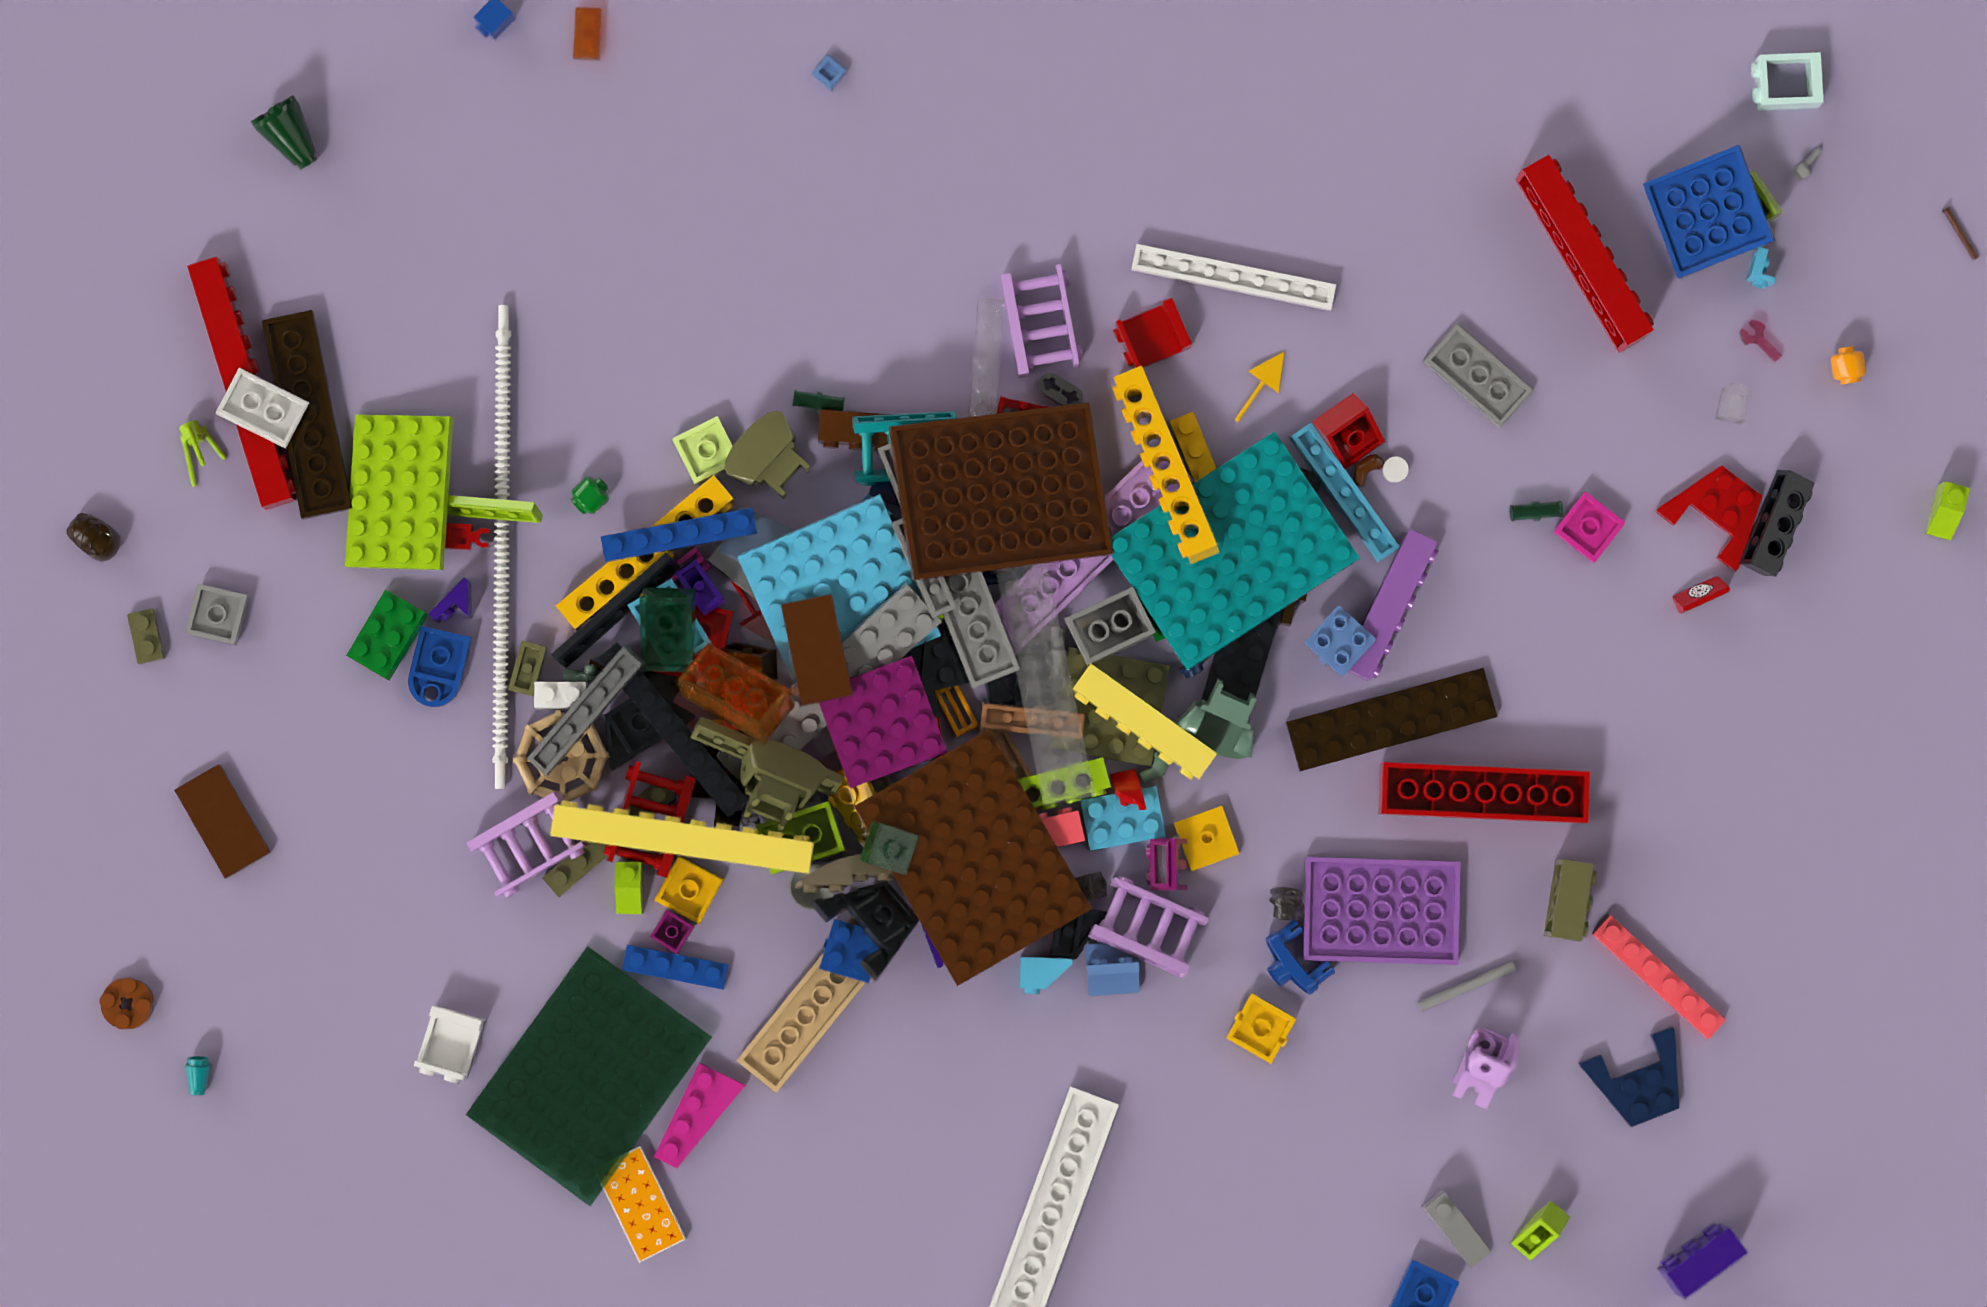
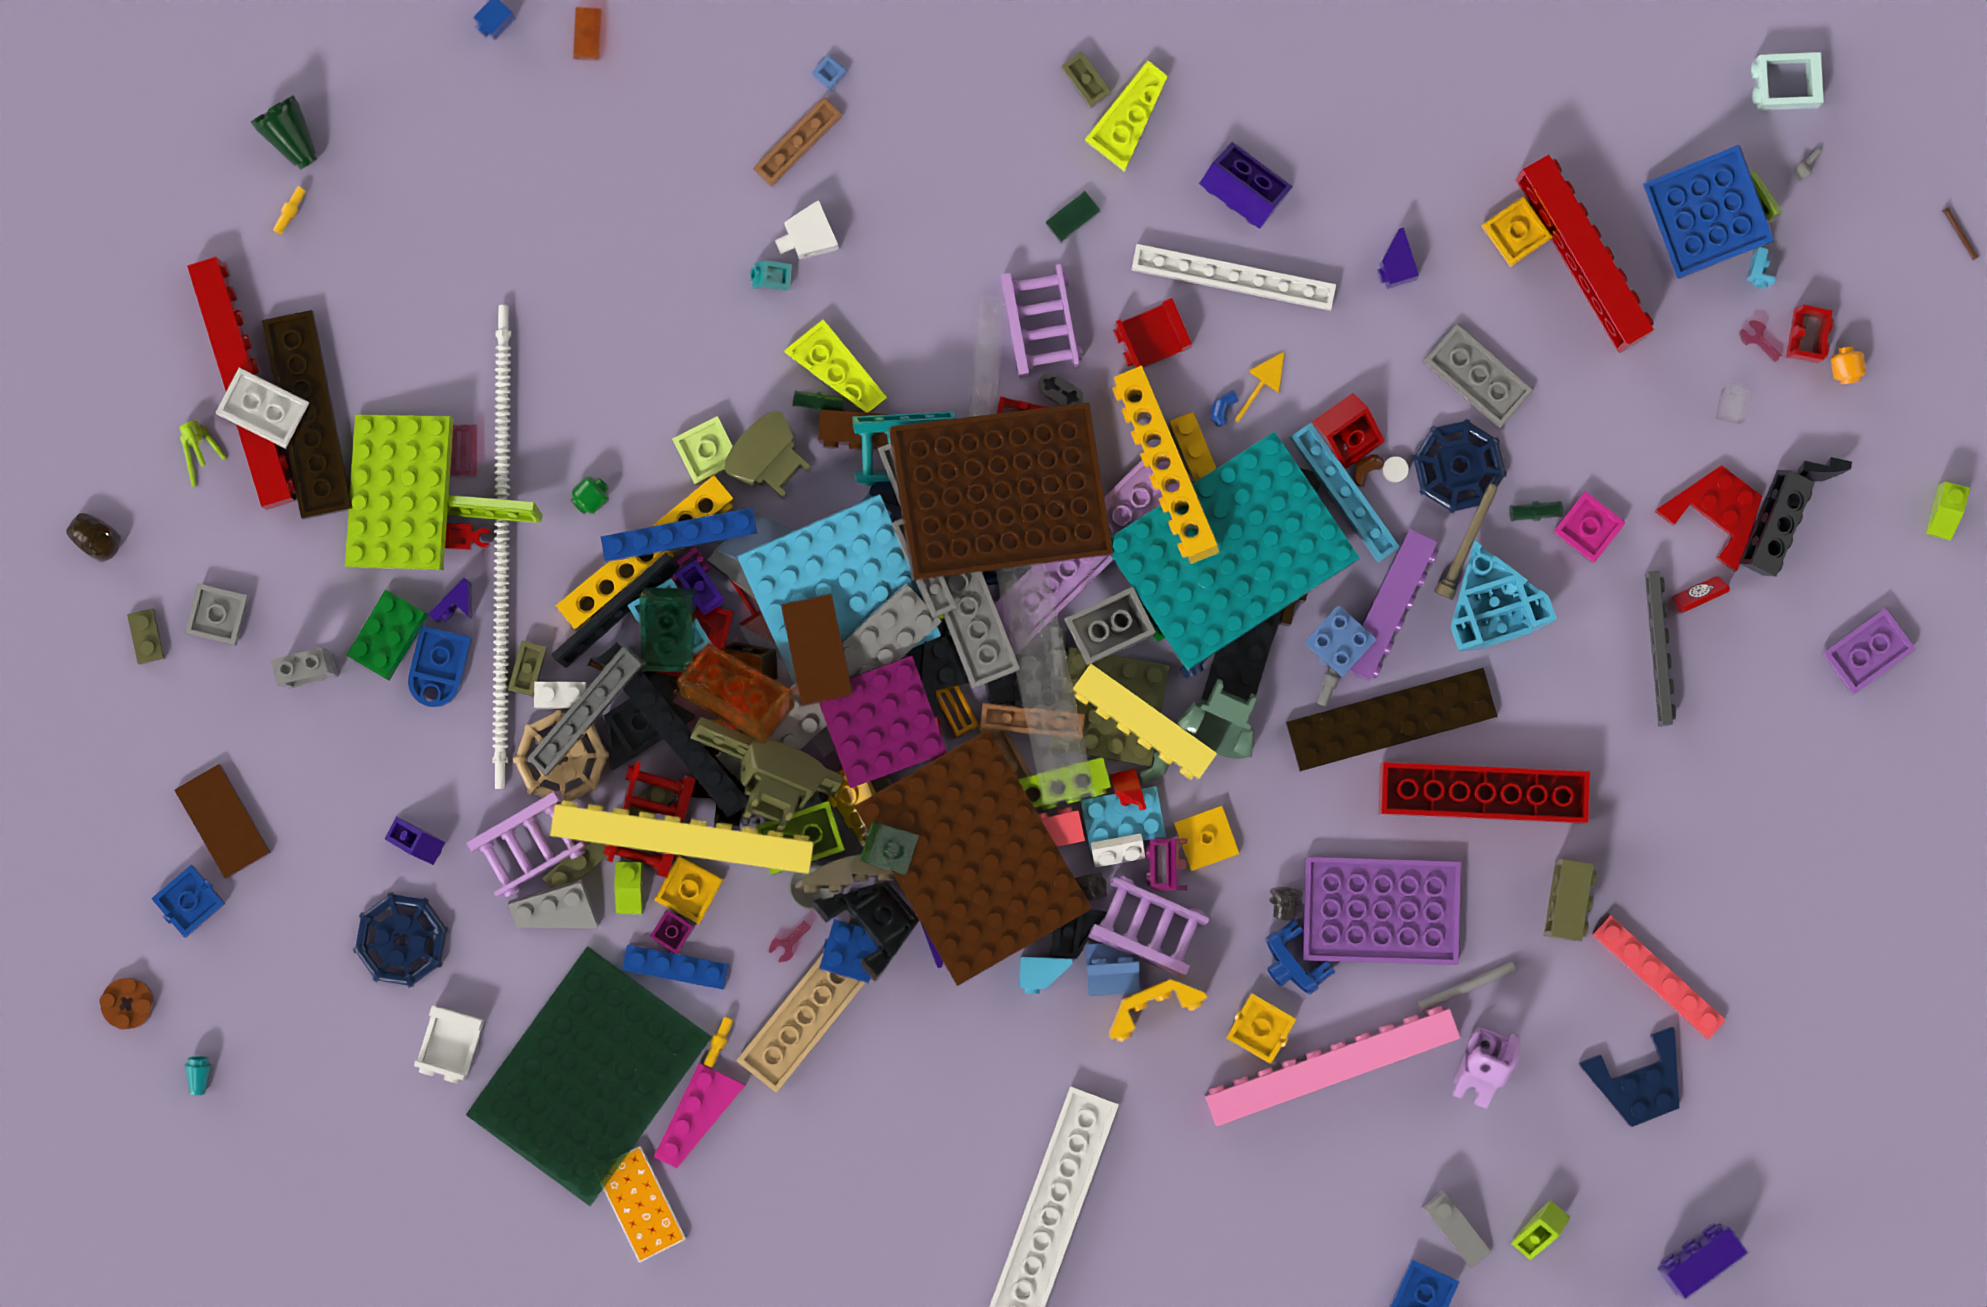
(188, 901): none -> blue plate
(289, 210): none -> yellow bar
(313, 667): none -> light grey window
(386, 936): none -> dark blue plate
(414, 841): none -> dark purple slope
(453, 468): none -> clear pink tile
(555, 908): none -> light grey wing
(588, 675): sand green arm -> none
(718, 1042): none -> yellow bar
(771, 275): none -> teal bracket
(789, 941): none -> clear pink bar
(798, 142): none -> medium nougat tile
(808, 233): none -> white torso
(832, 362): none -> neon yellow wing
(1073, 217): none -> clear green tile
(1086, 79): none -> olive plate
(1118, 850): none -> white plate
(1122, 1023): none -> yellow slope
(1125, 120): none -> neon yellow wing
(1220, 406): none -> blue arm
(1245, 185): none -> dark purple slope
(1329, 683): none -> light grey bar
(1331, 1066): none -> bright pink brick
(1398, 263): none -> dark purple slope
(1446, 458): none -> dark blue plate
(1447, 586): none -> dark tan piece
(1496, 604): none -> medium azure wedge
(1516, 231): none -> yellow plate
(1660, 658): none -> dark grey plate
(1810, 334): none -> red window
(1820, 472): none -> black slope
(1868, 651): none -> medium lavender plate

